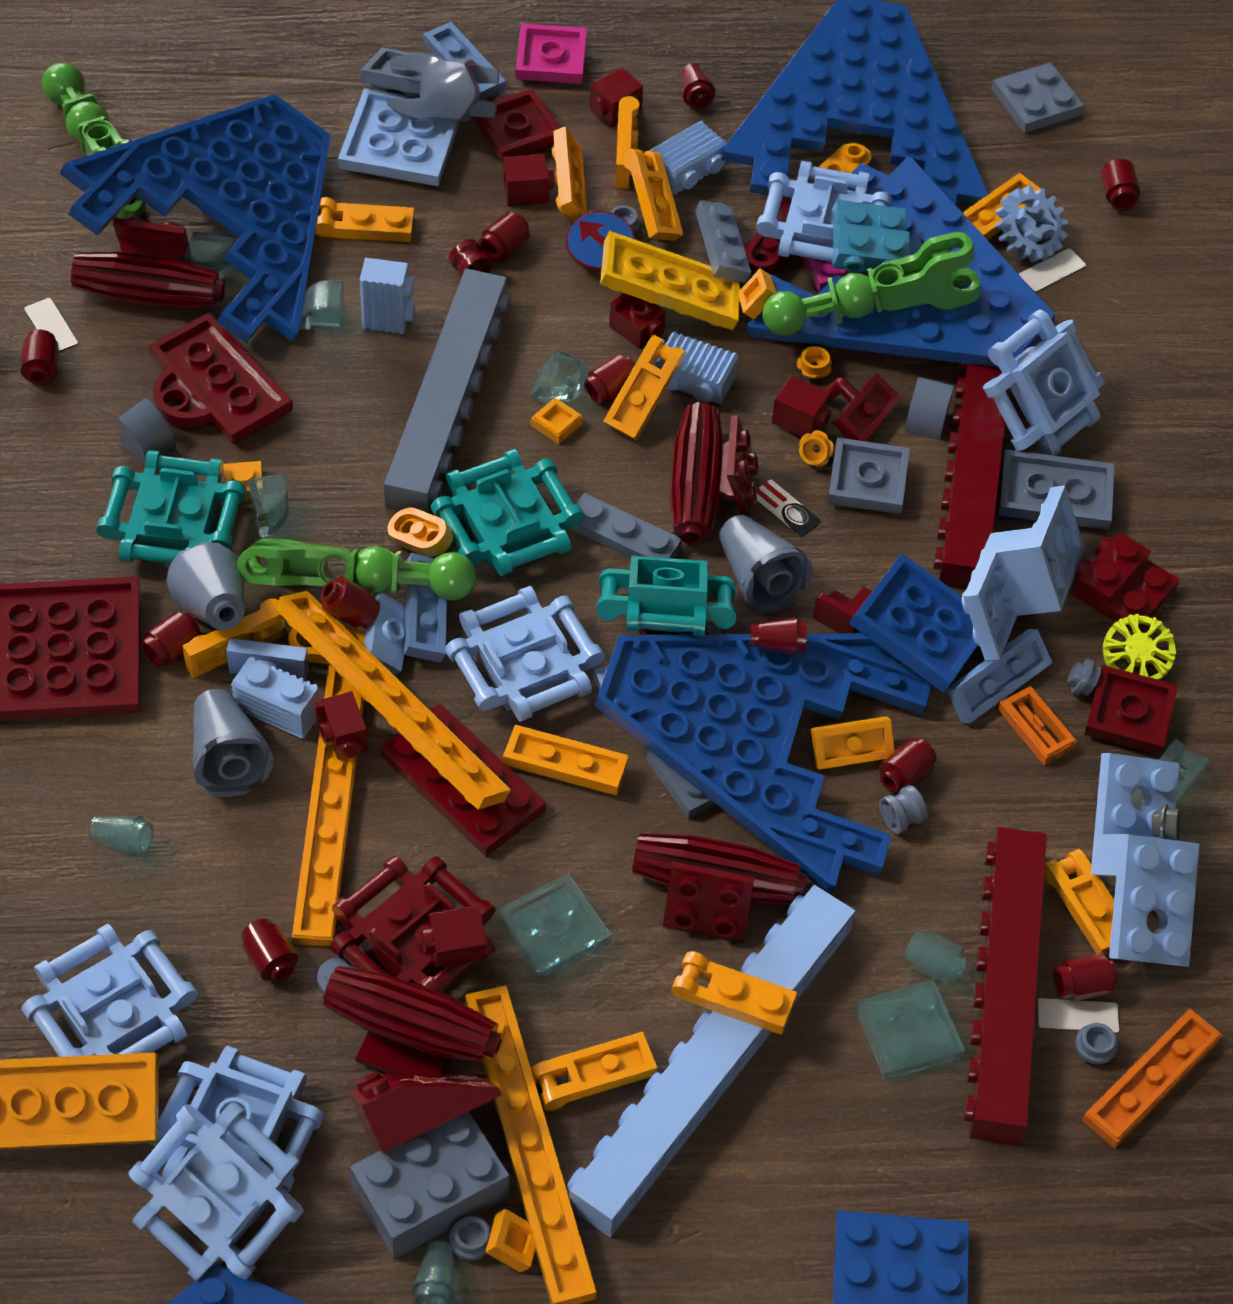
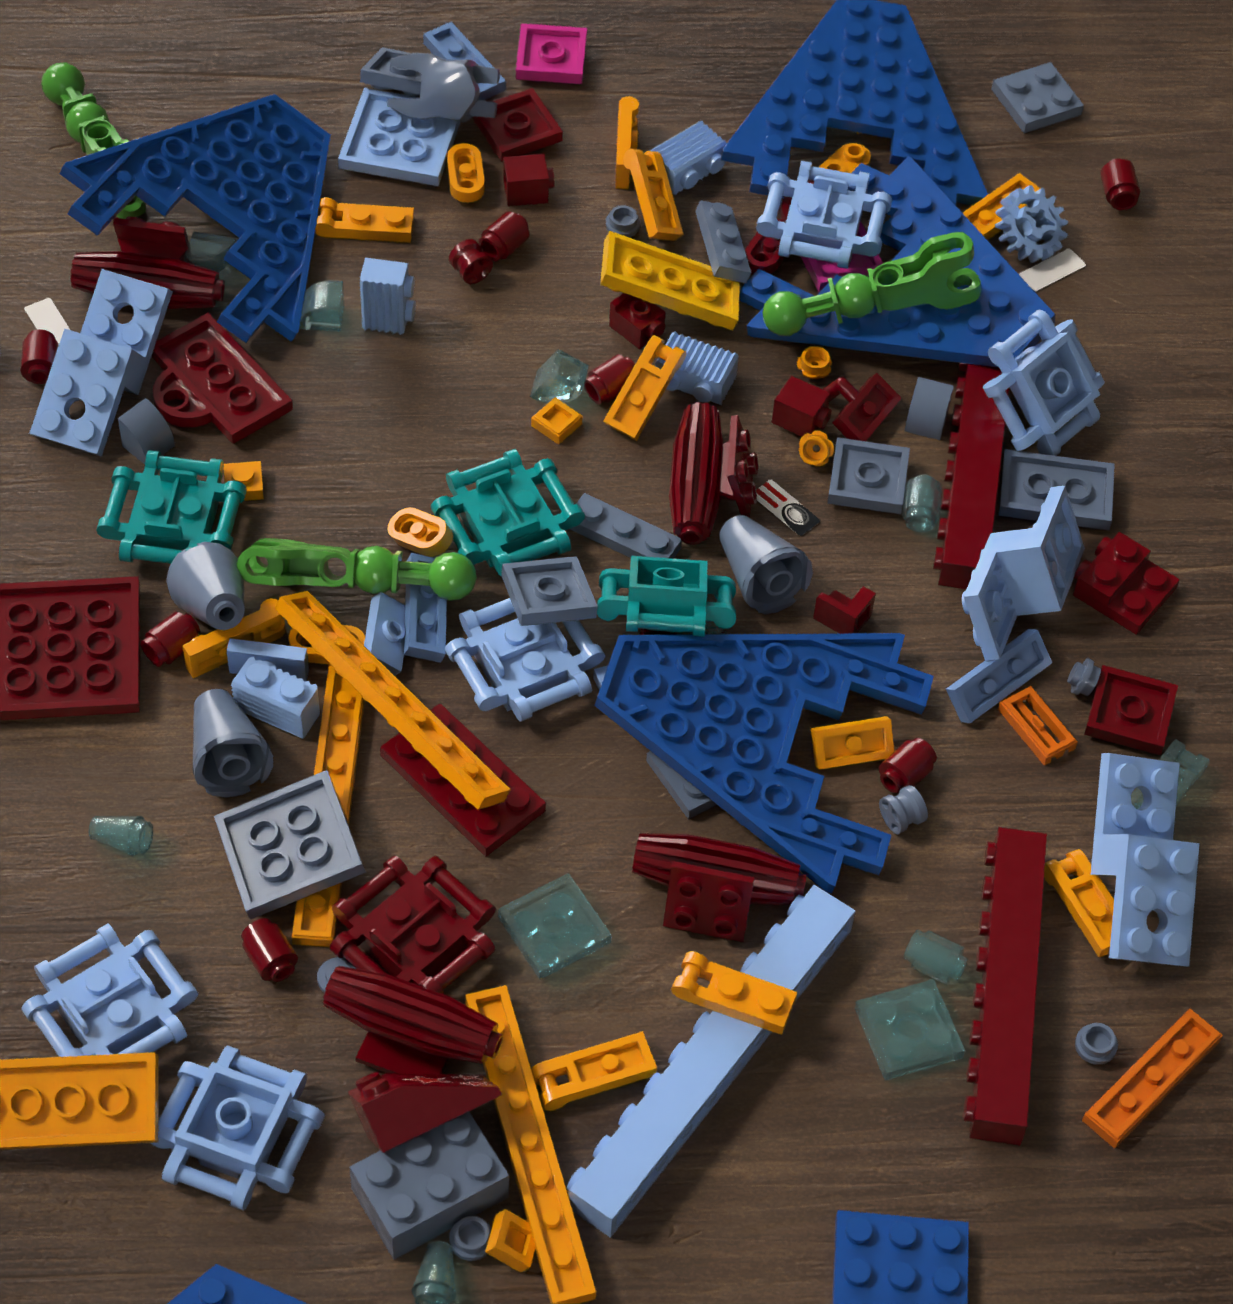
(101, 362): none -> light blue bracket
(217, 1190): light blue brick -> none
(269, 502): clear light blue brick -> none
(289, 844): none -> sand blue plate
(341, 725): dark red brick -> none
(350, 602): dark red brick -> none
(447, 392): sand blue brick -> none
(455, 936): dark red brick -> none
(465, 173): none -> light orange plate
(549, 591): none -> sand blue plate
(565, 760): light orange plate -> none
(569, 175): light orange plate -> none
(587, 237): blue piece -> none
(609, 90): dark red brick -> none
(697, 88): dark red cone -> none
(756, 293): light orange plate -> none
(780, 636): dark red cone -> none
(867, 235): dark azure plate -> none
(918, 622): blue plate -> none
(922, 503): none -> clear light blue brick
(1077, 1014): white sticker -> none
(1085, 977): dark red brick -> none
(1139, 647): neon yellow wheel -> none
(1167, 823): dark grey plate -> none

